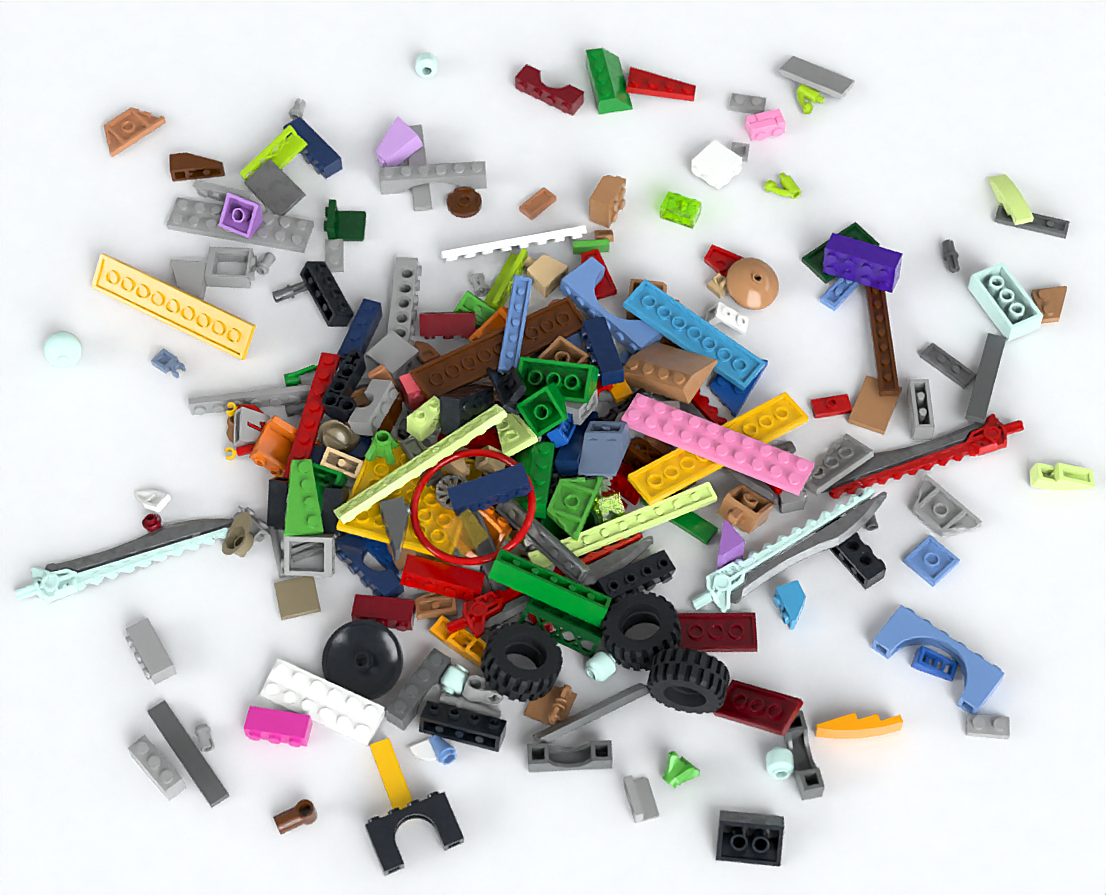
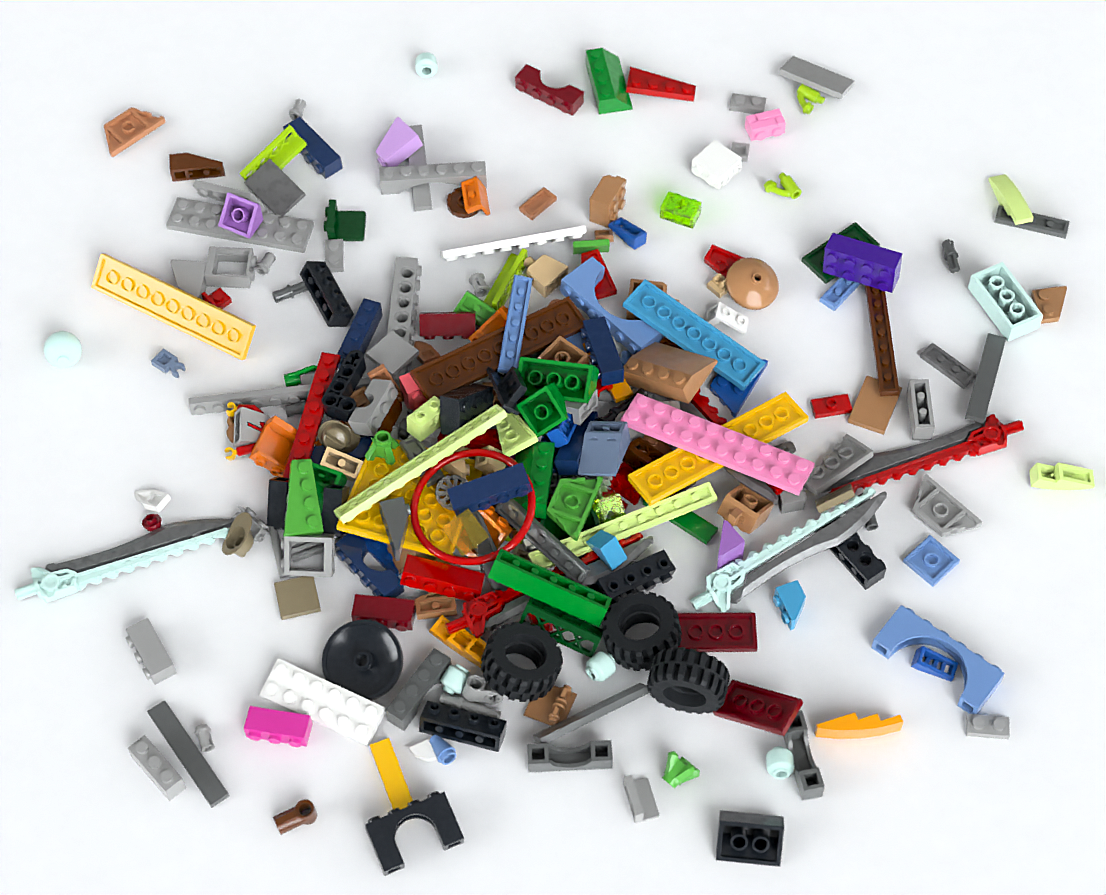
(217, 298): none -> red bracket
(475, 196): none -> orange panel
(607, 549): none -> dark azure slope
(634, 236): none -> blue slope
(835, 498): none -> dark tan tile

